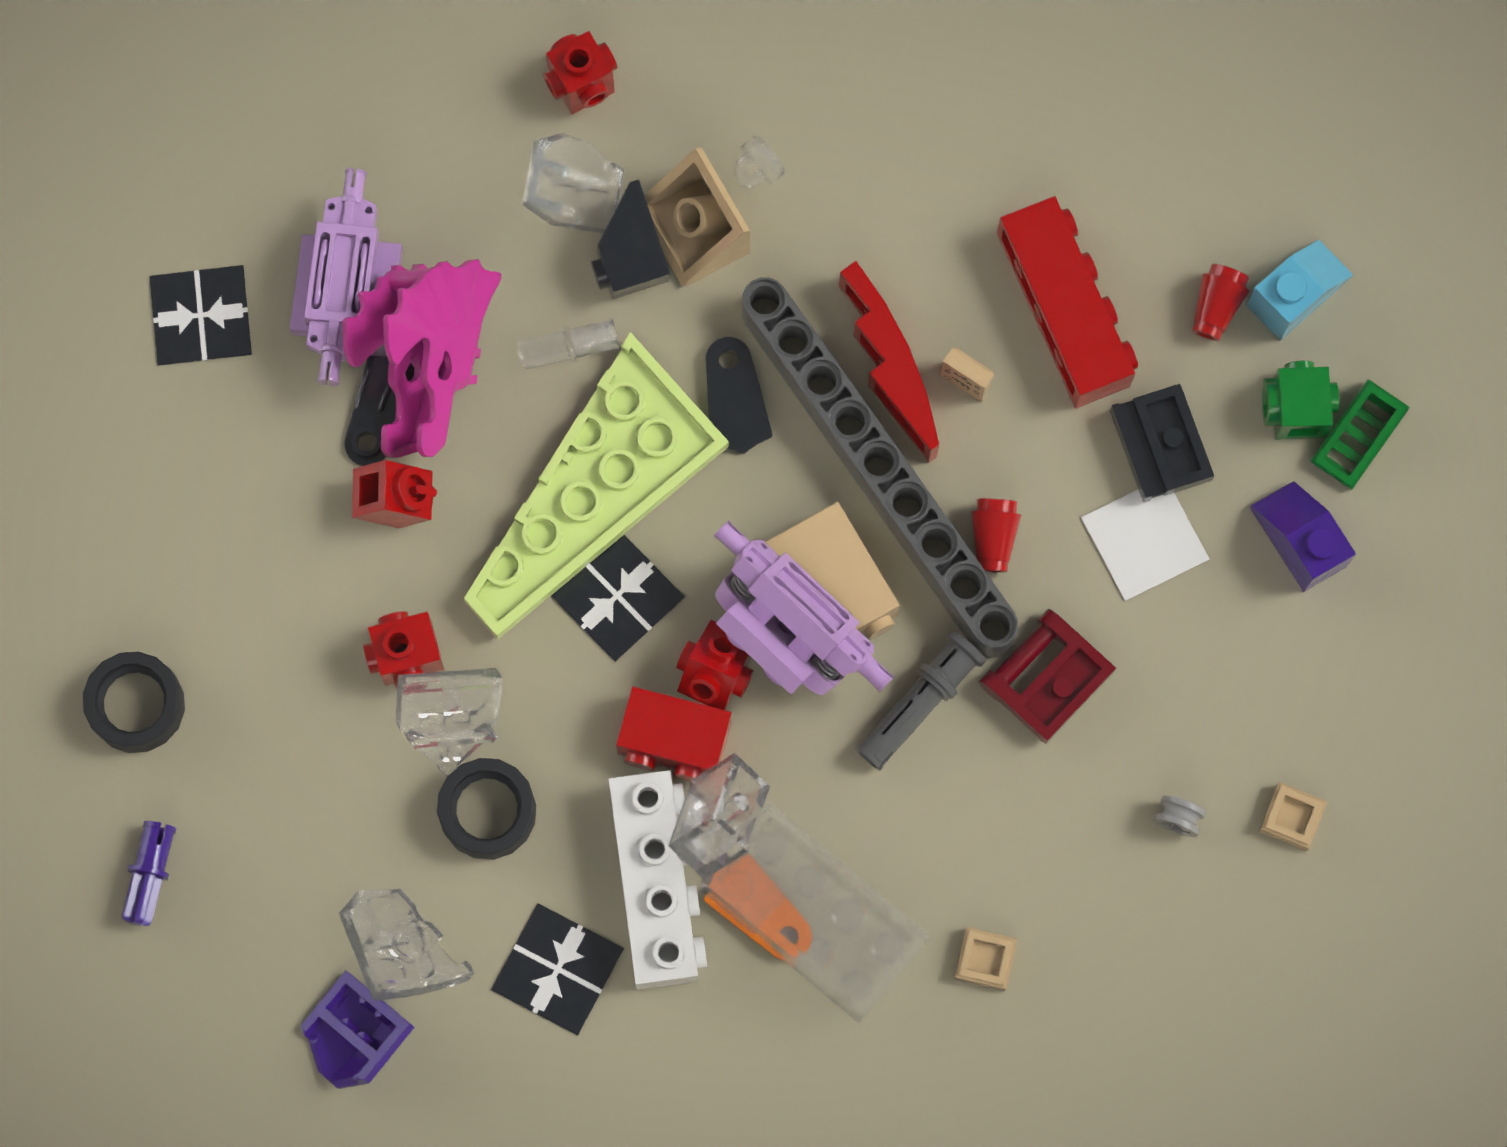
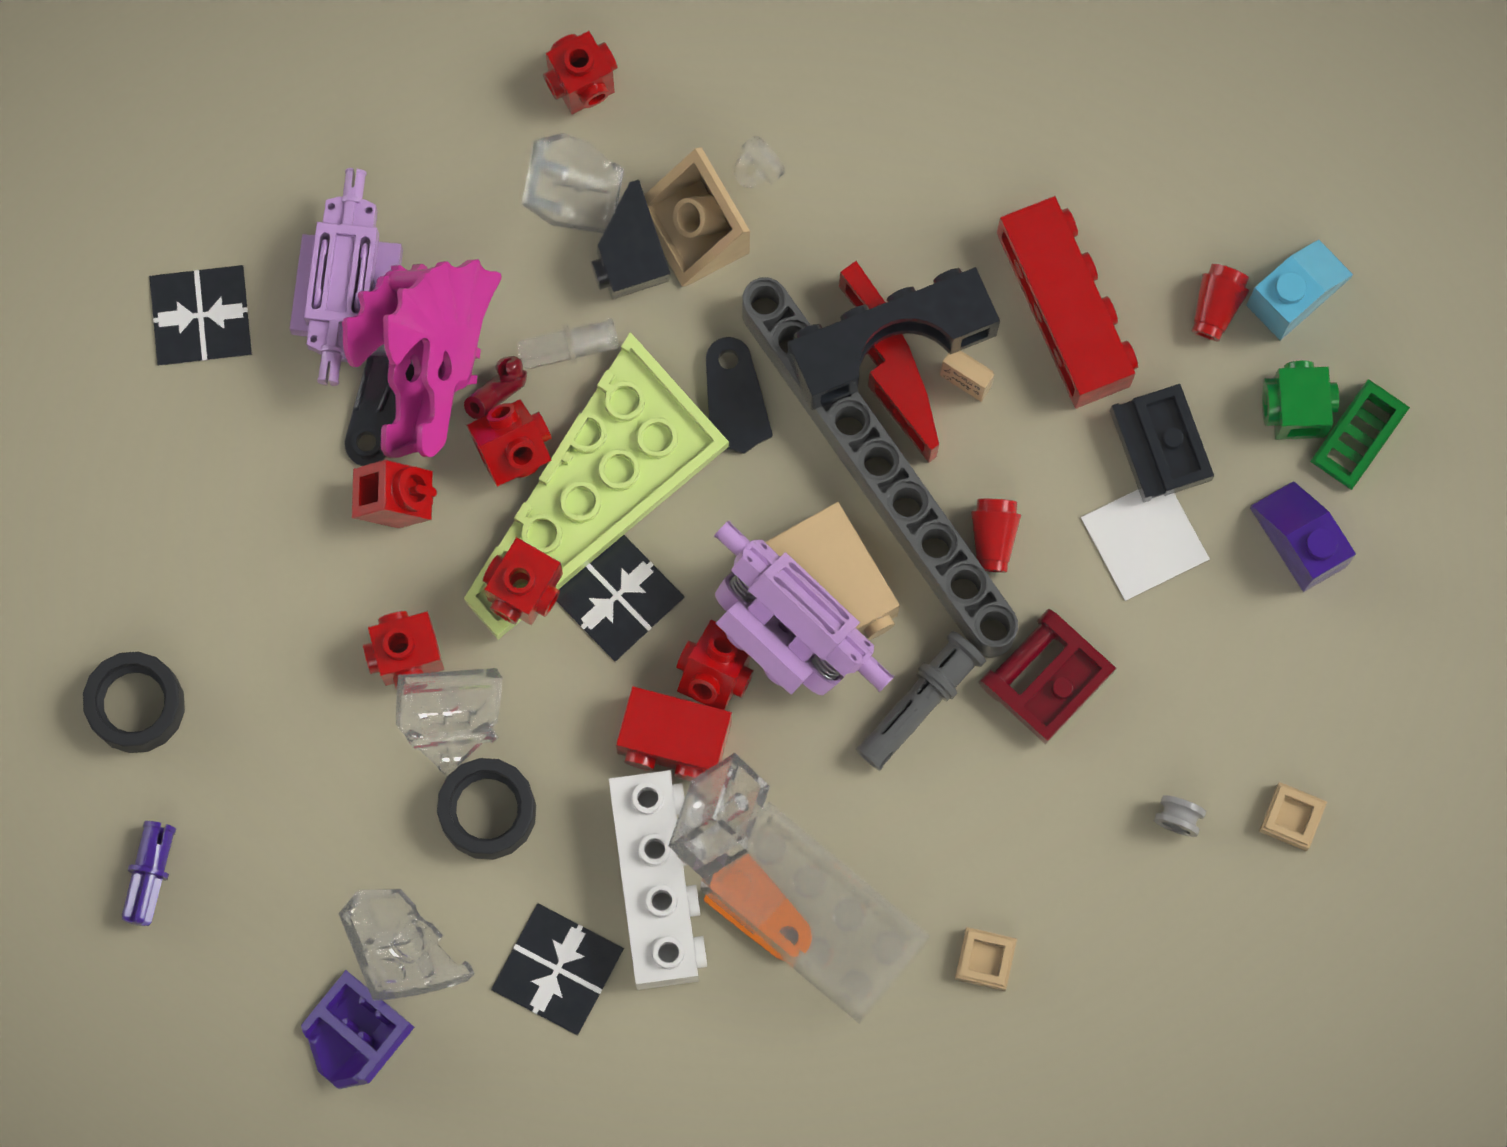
(508, 381): none -> dark red arm
(510, 441): none -> red brick
(522, 566): none -> red brick
(950, 312): none -> black arch

